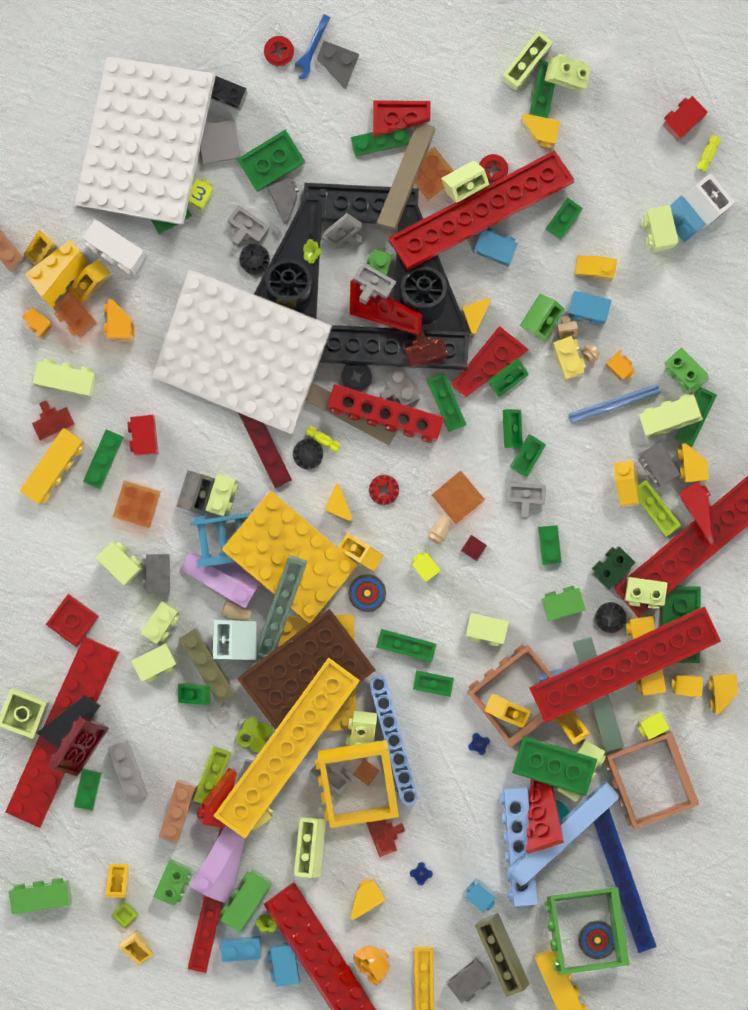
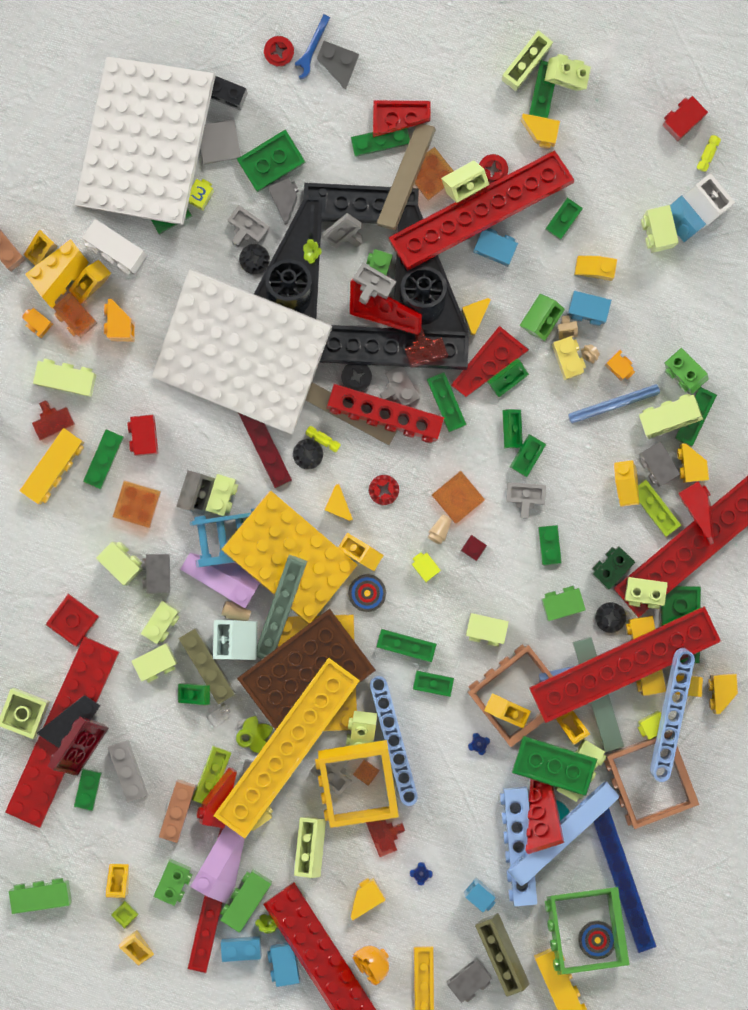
(675, 723): none -> light blue beam

